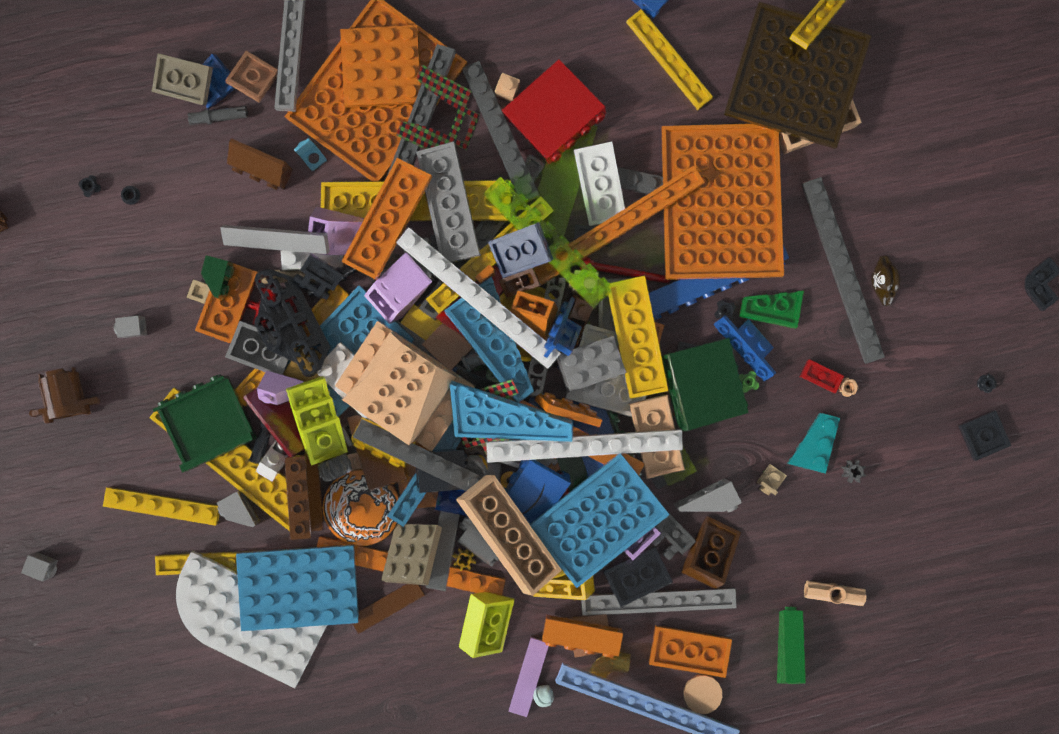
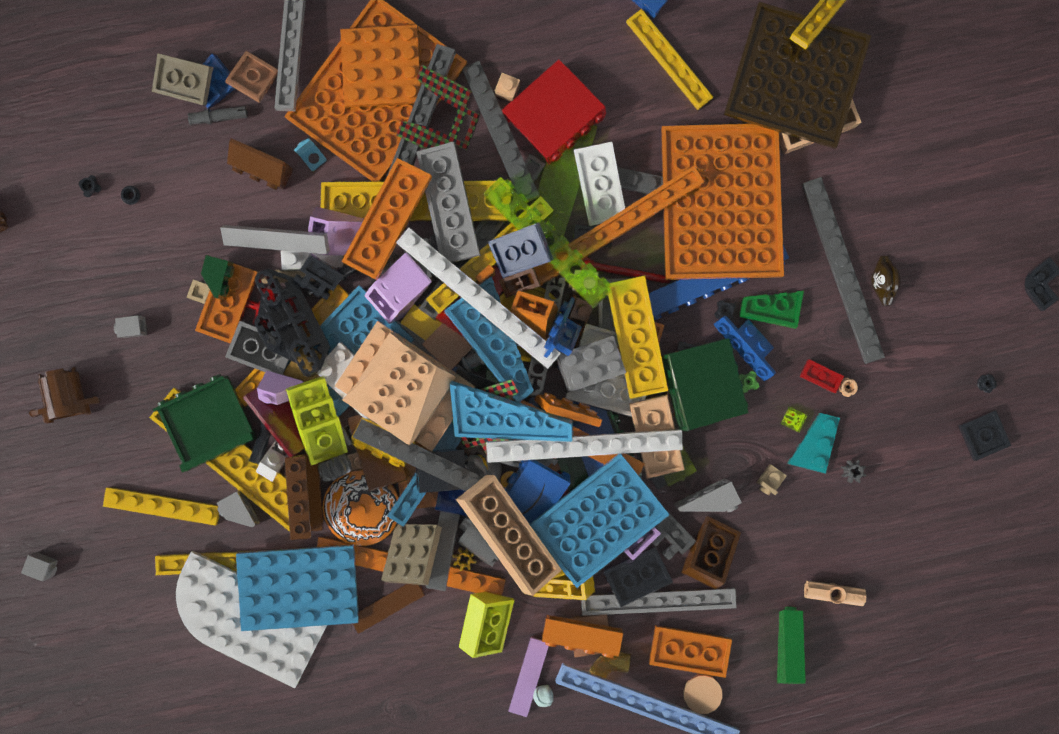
(794, 419): none -> clear neon green tile

